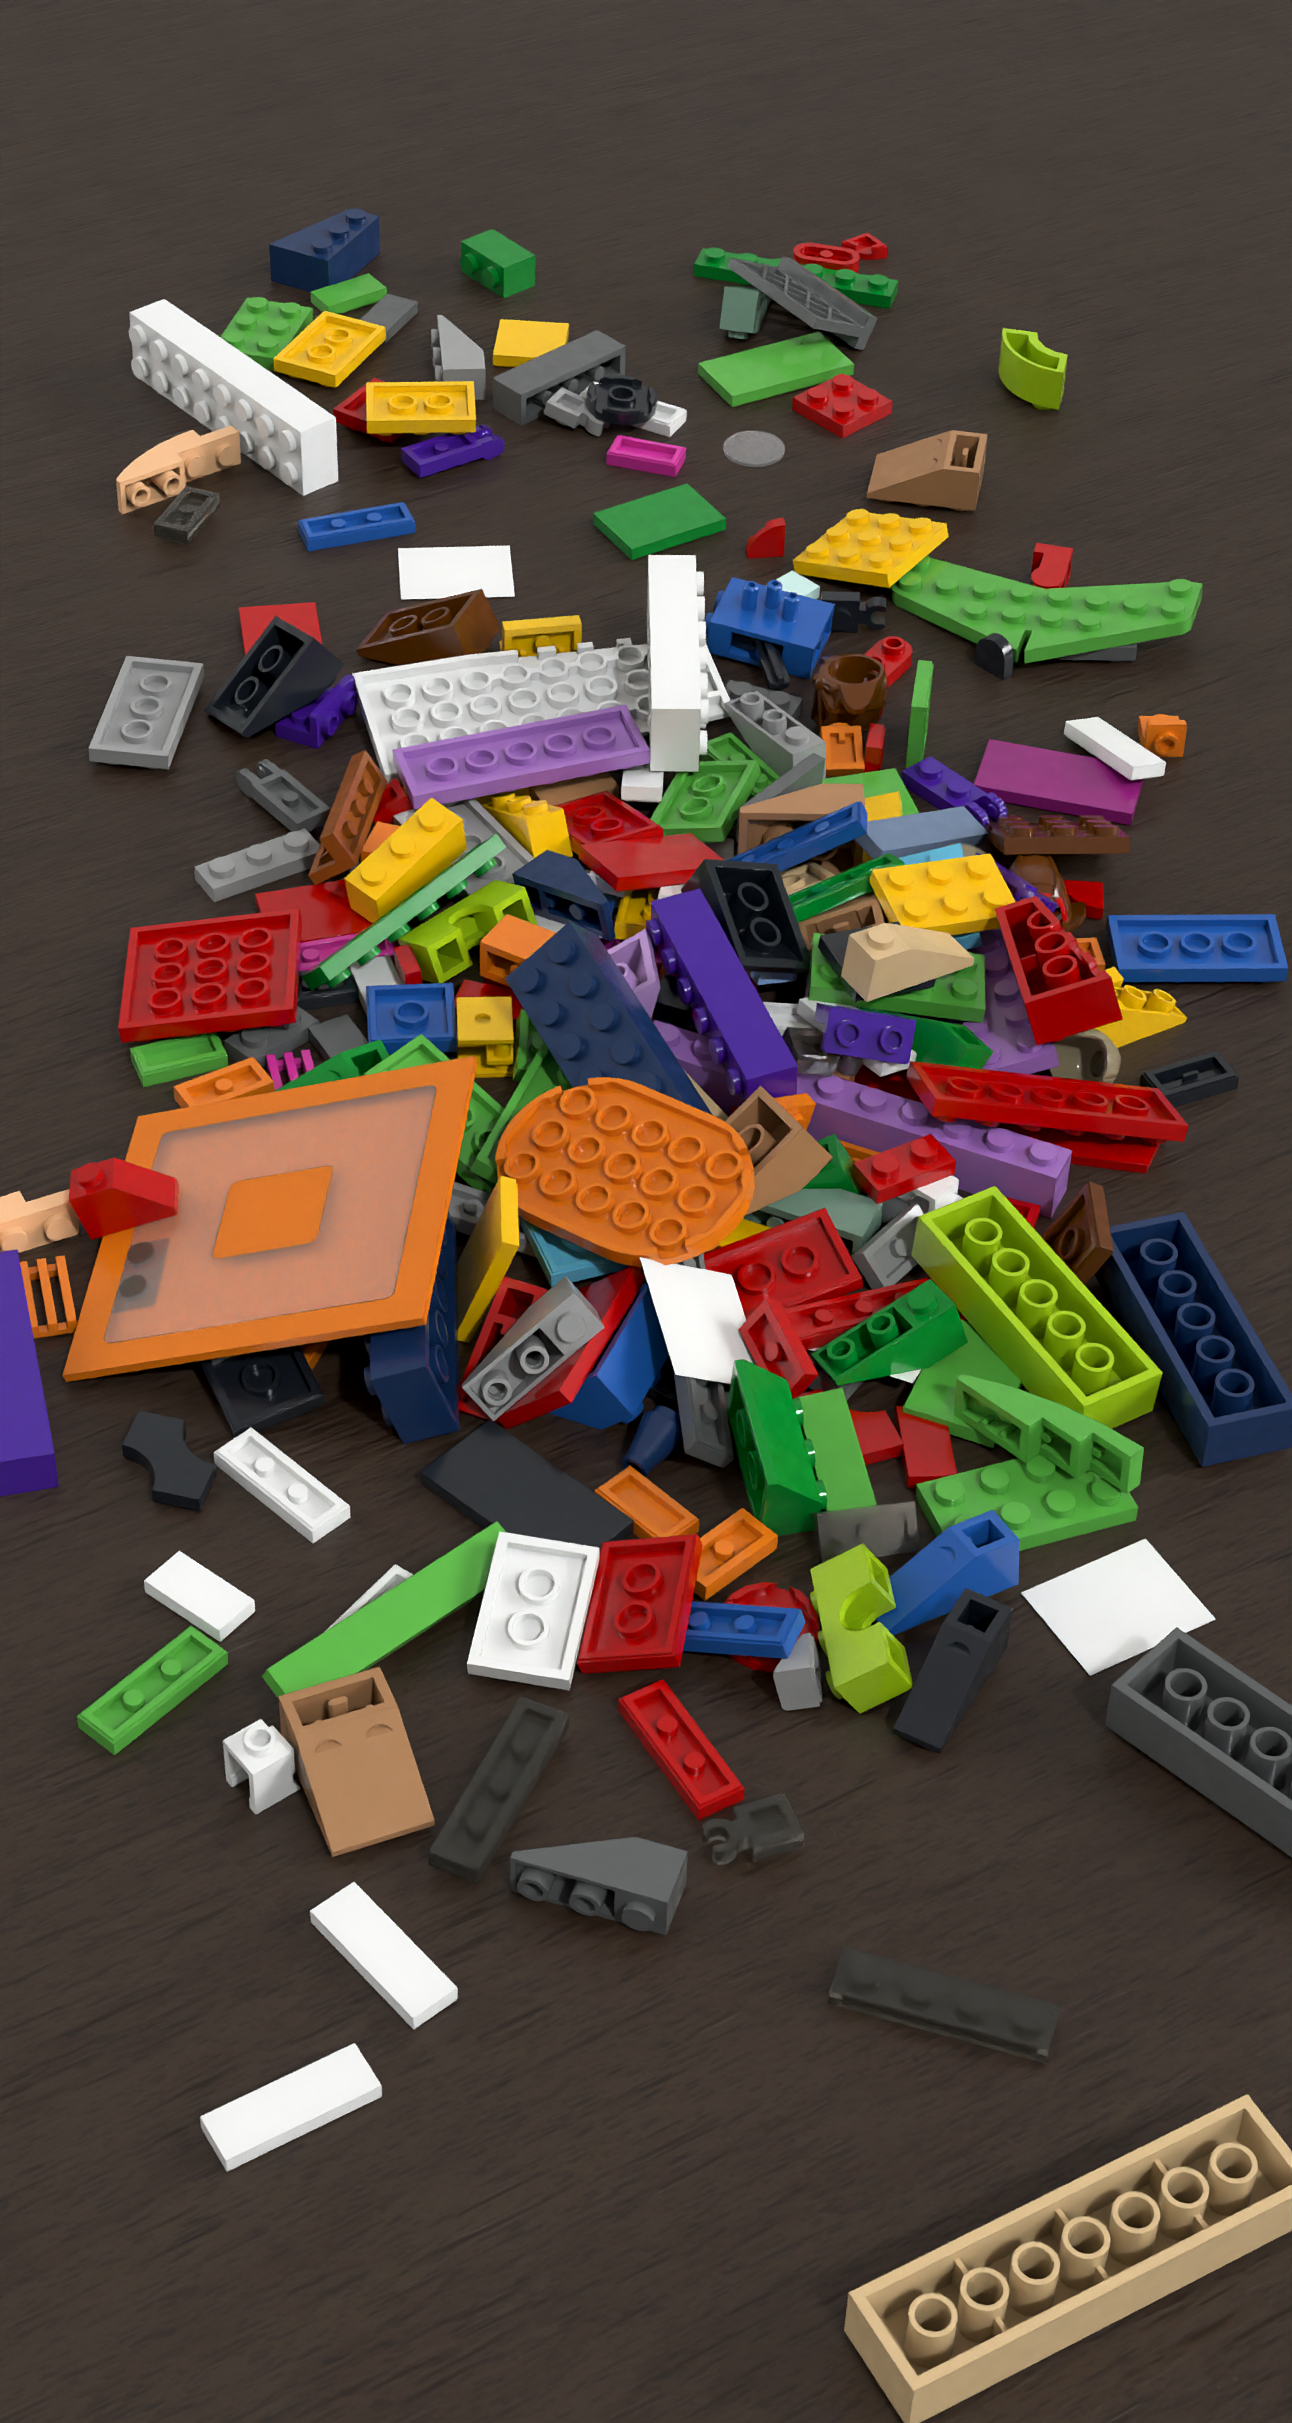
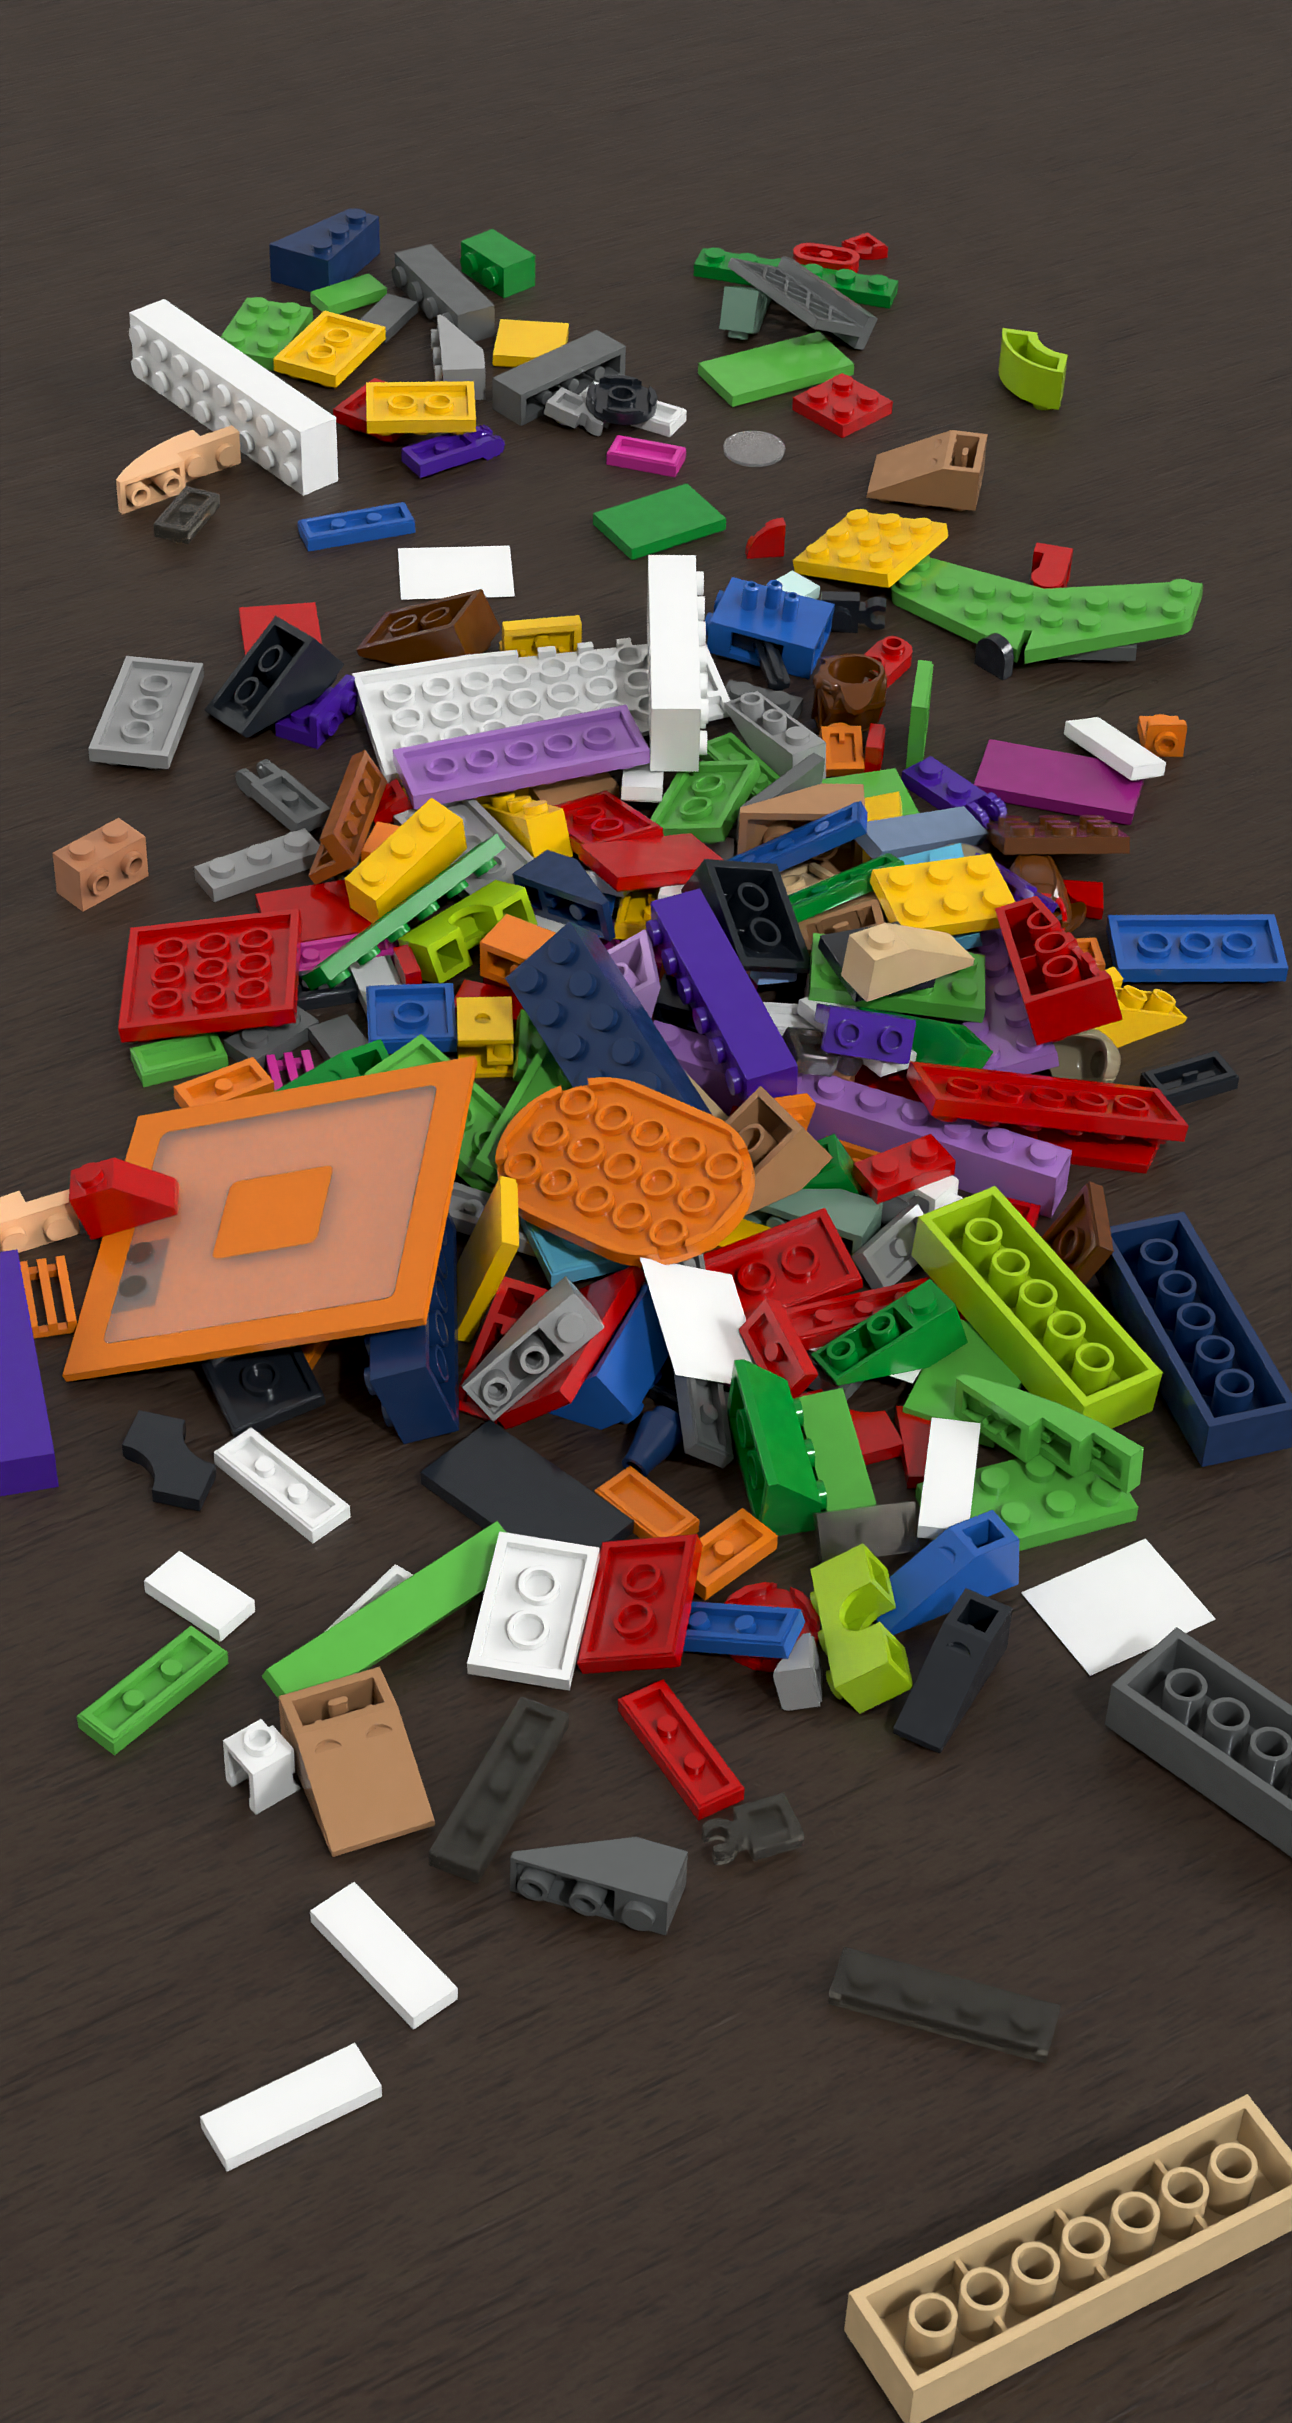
(100, 864): none -> nougat brick
(443, 291): none -> dark grey brick
(948, 1476): none -> white tile

